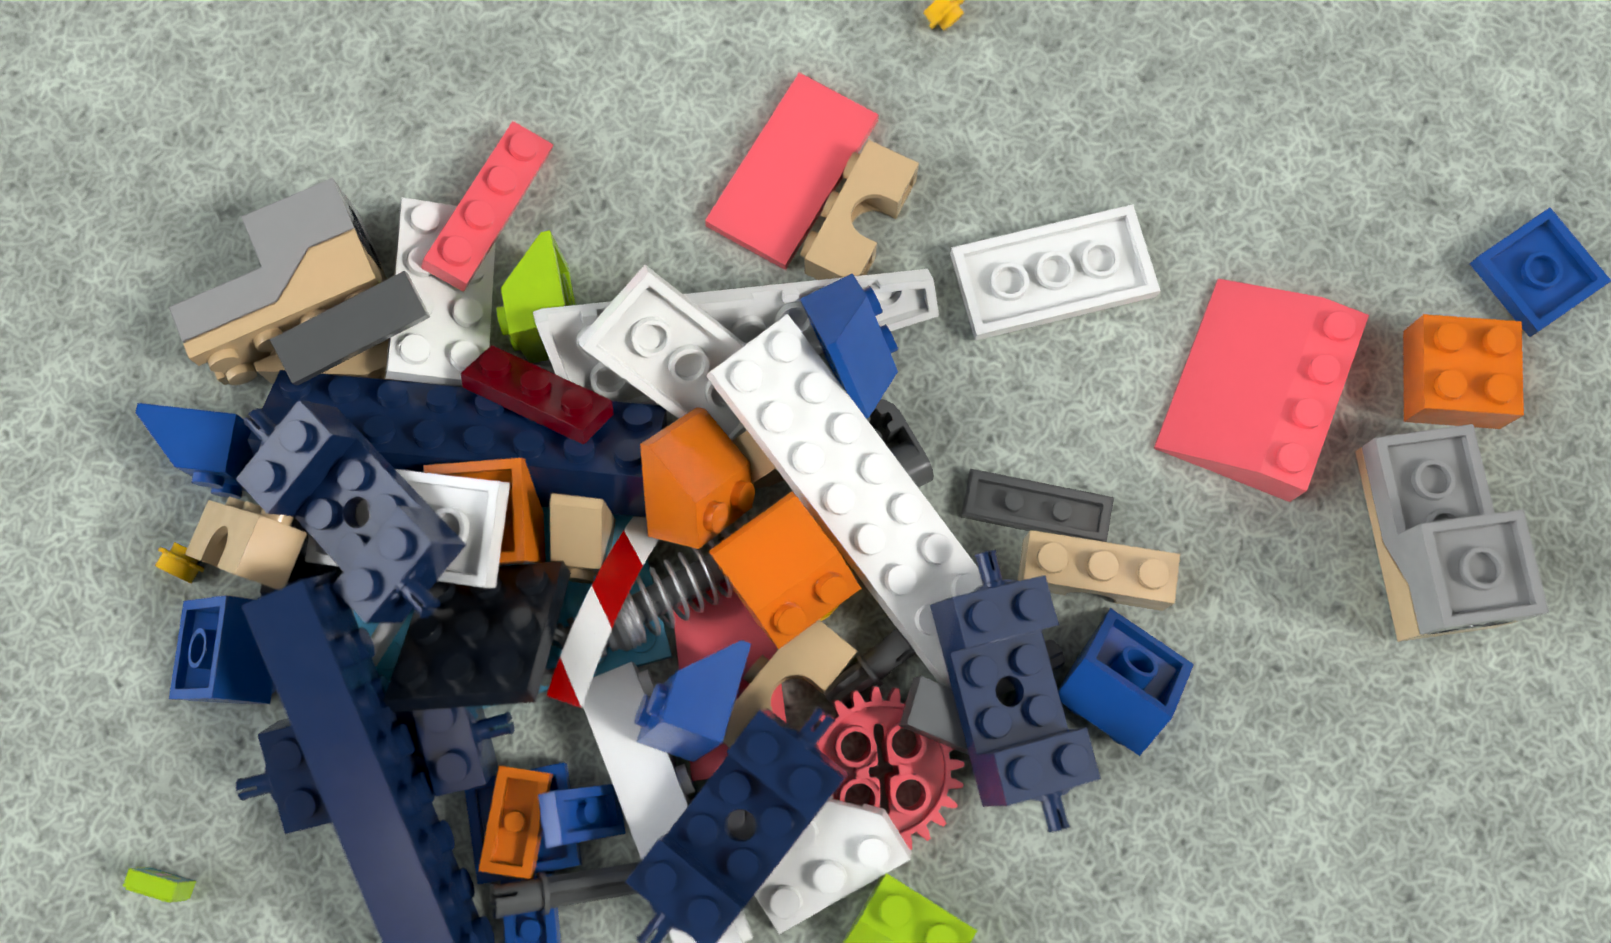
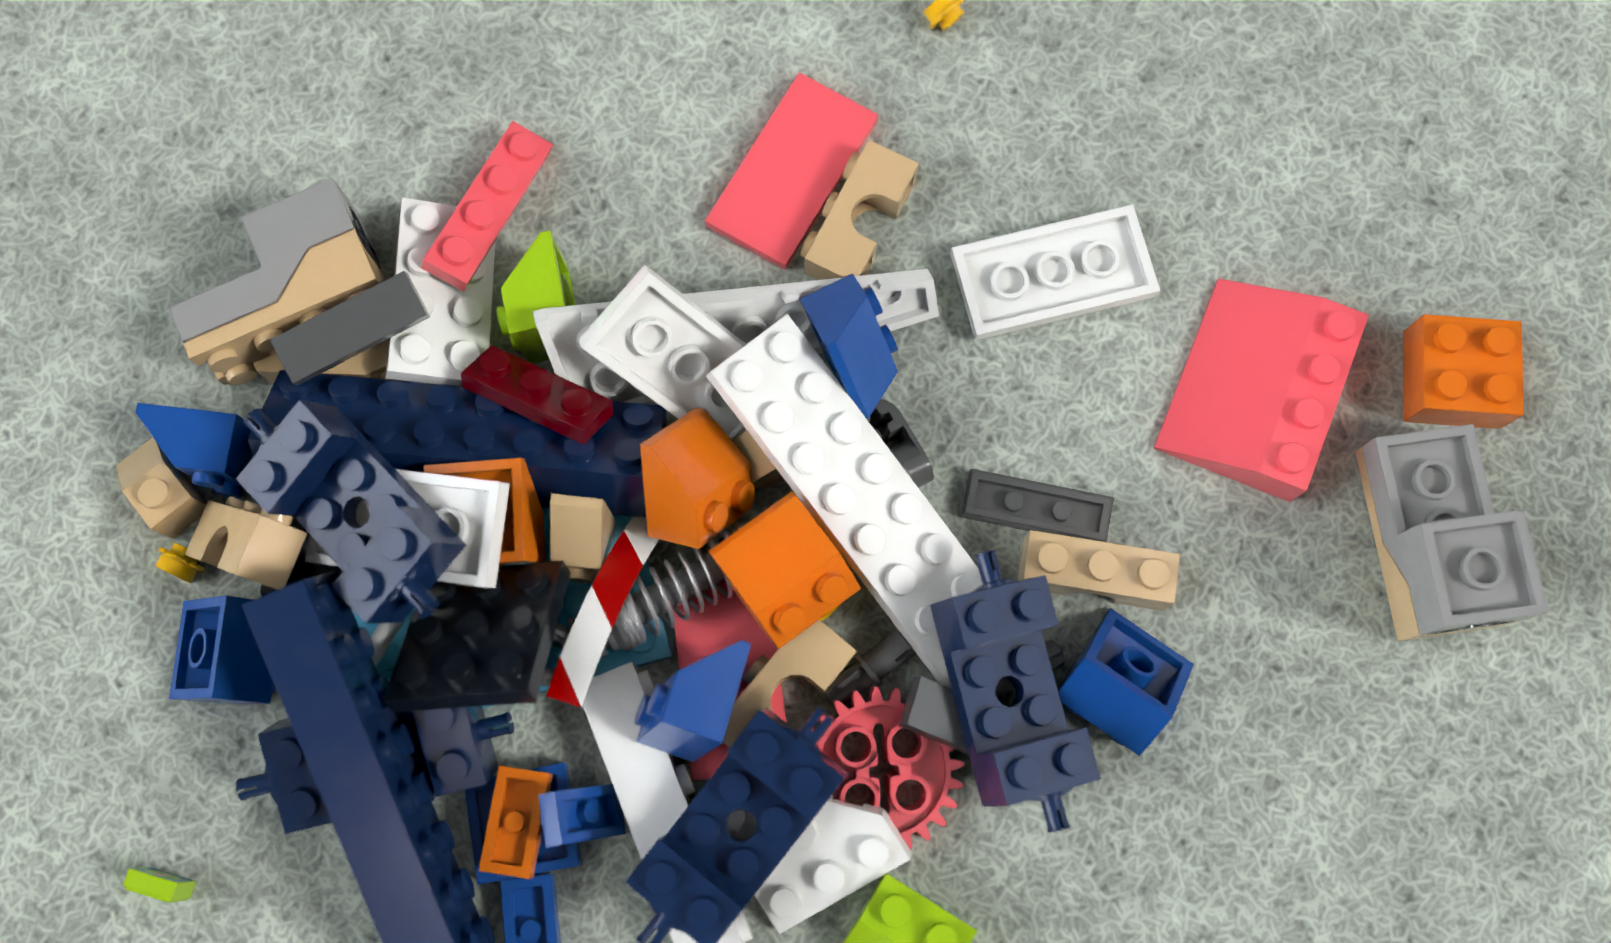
(159, 490): none -> tan slope
(560, 890): dark grey axle -> none
(1540, 272): blue plate -> none

